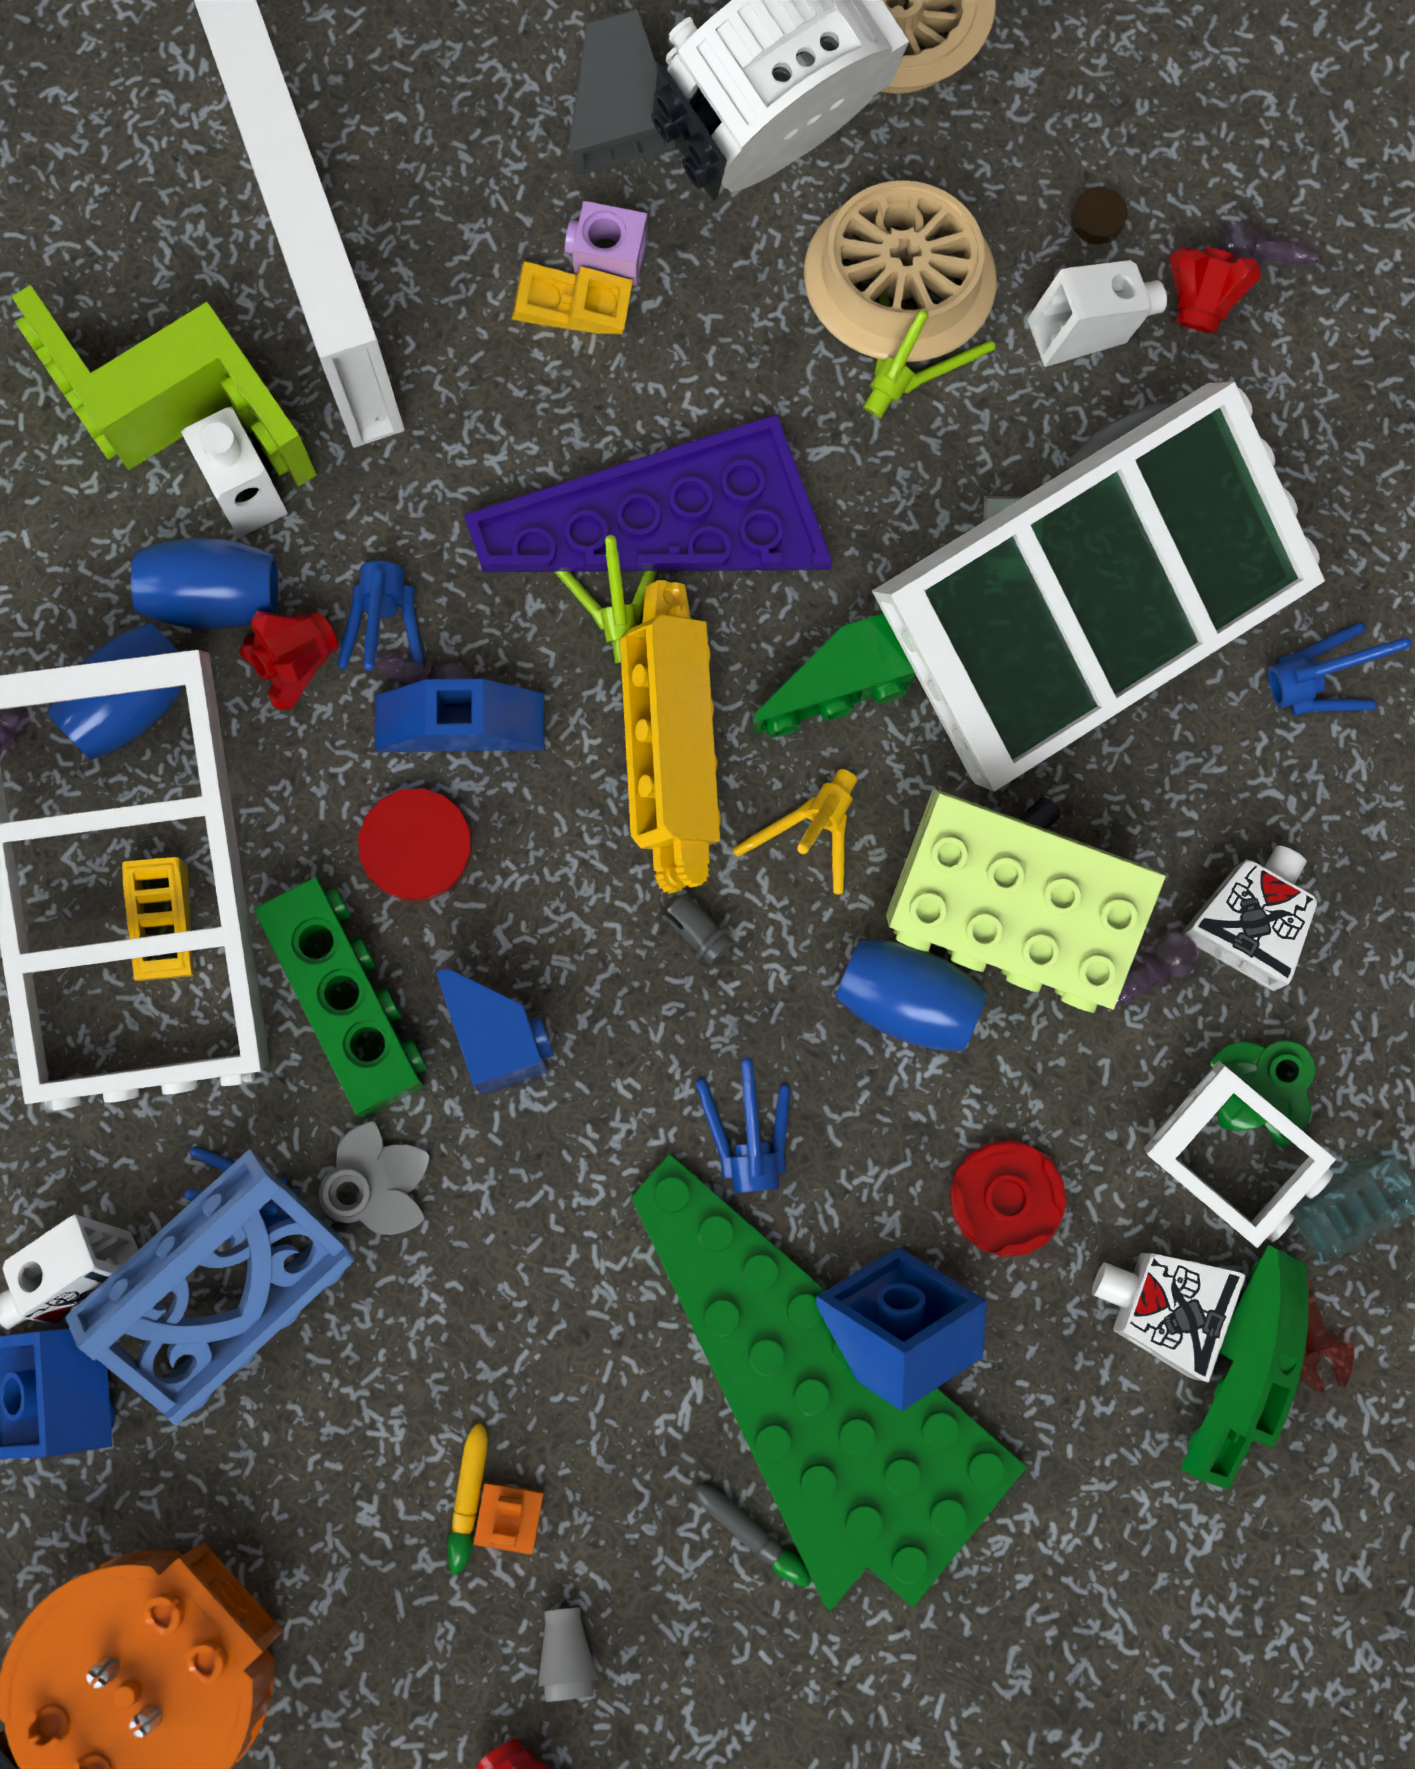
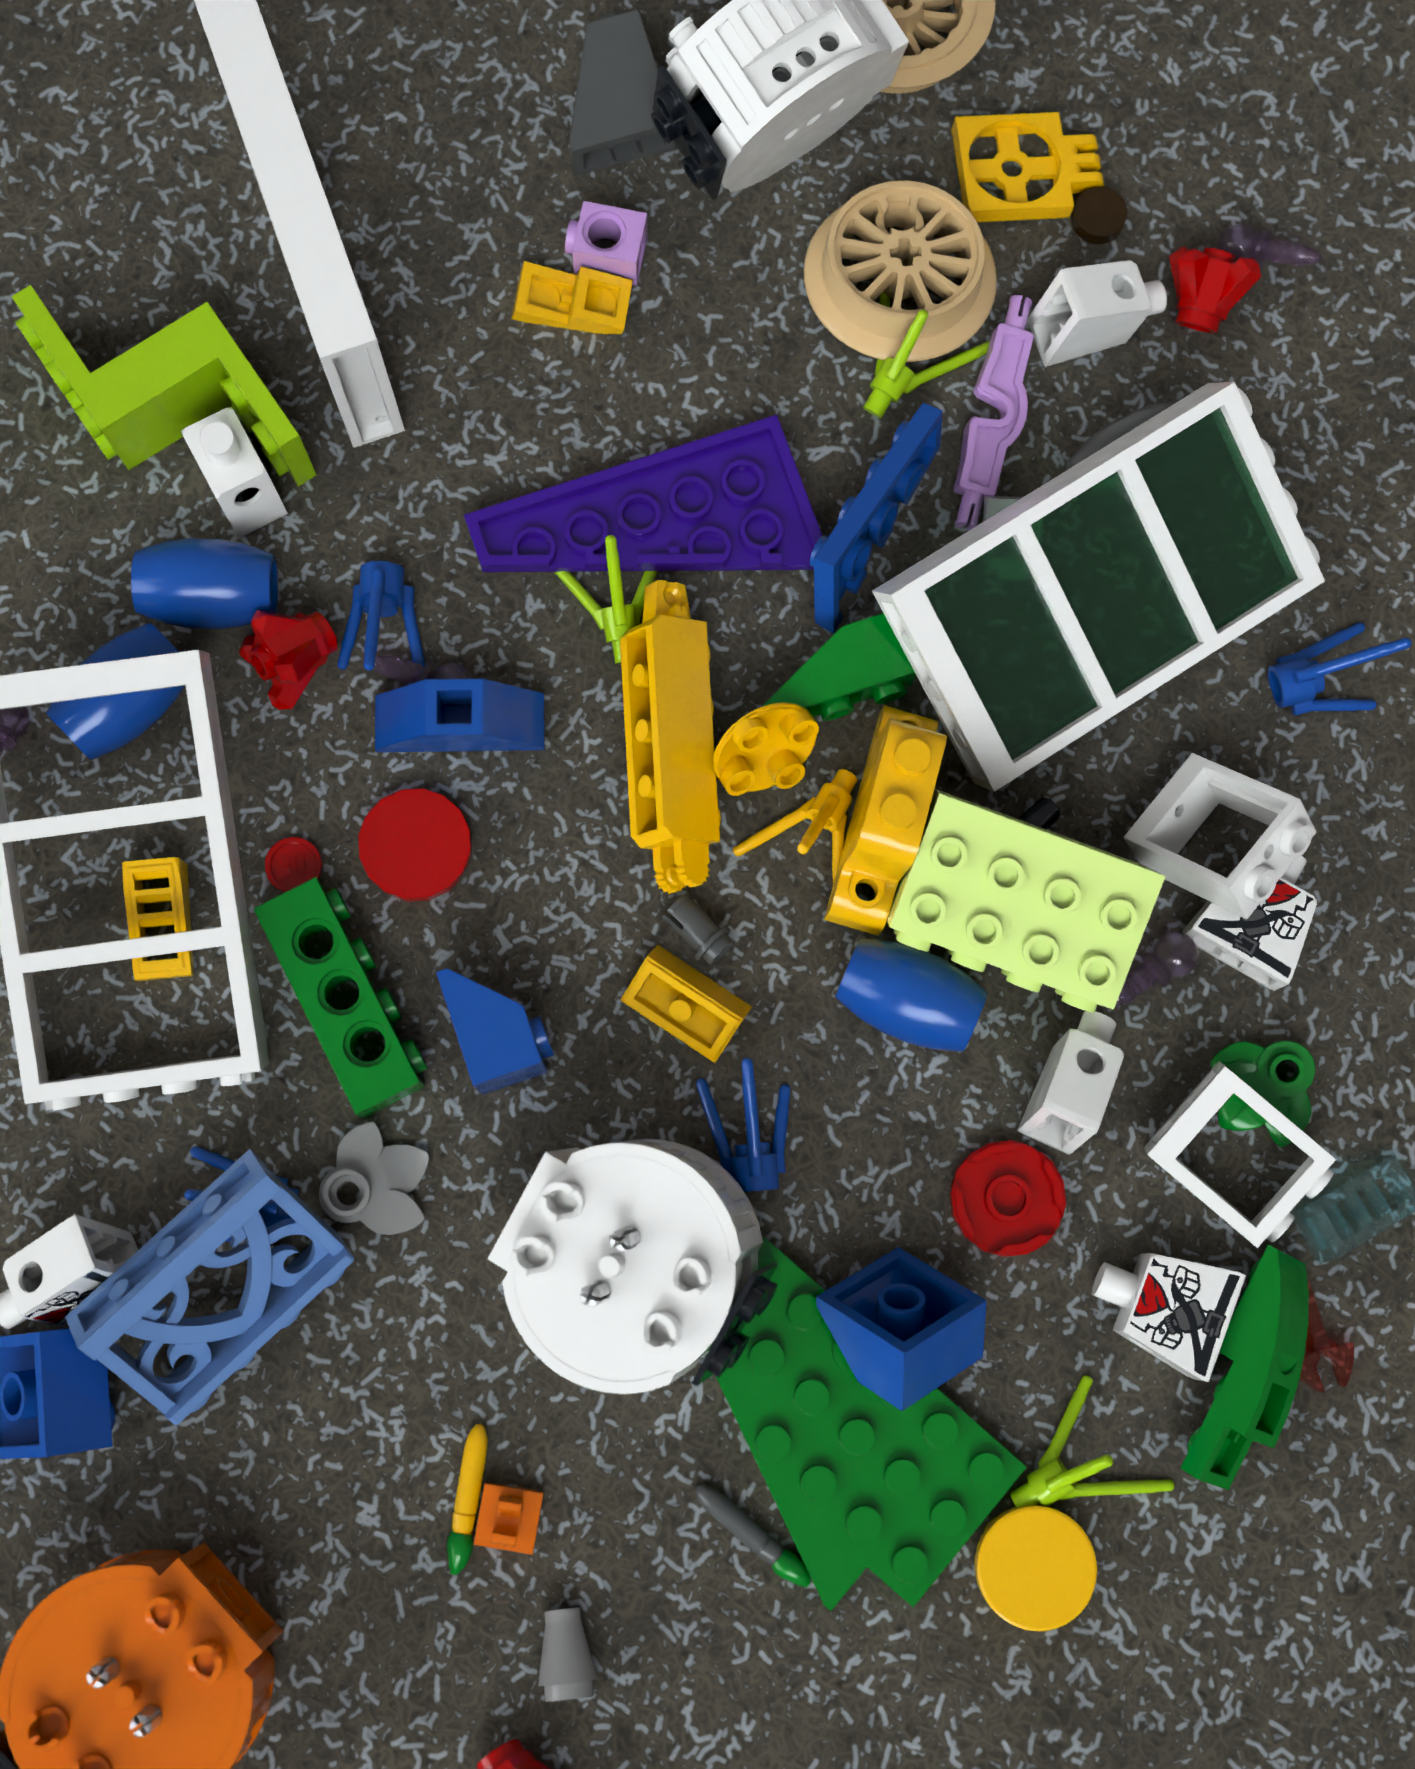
(292, 863): none -> red piece
(633, 1265): none -> white piece
(685, 1003): none -> yellow slope
(765, 749): none -> yellow dish
(871, 515): none -> blue wing
(886, 817): none -> yellow brick
(1003, 388): none -> lavender piece
(1035, 1567): none -> yellow tile
(1055, 1482): none -> lime plant
(1070, 165): none -> yellow piece
(1074, 1085): none -> white torso
(1197, 791): none -> white window

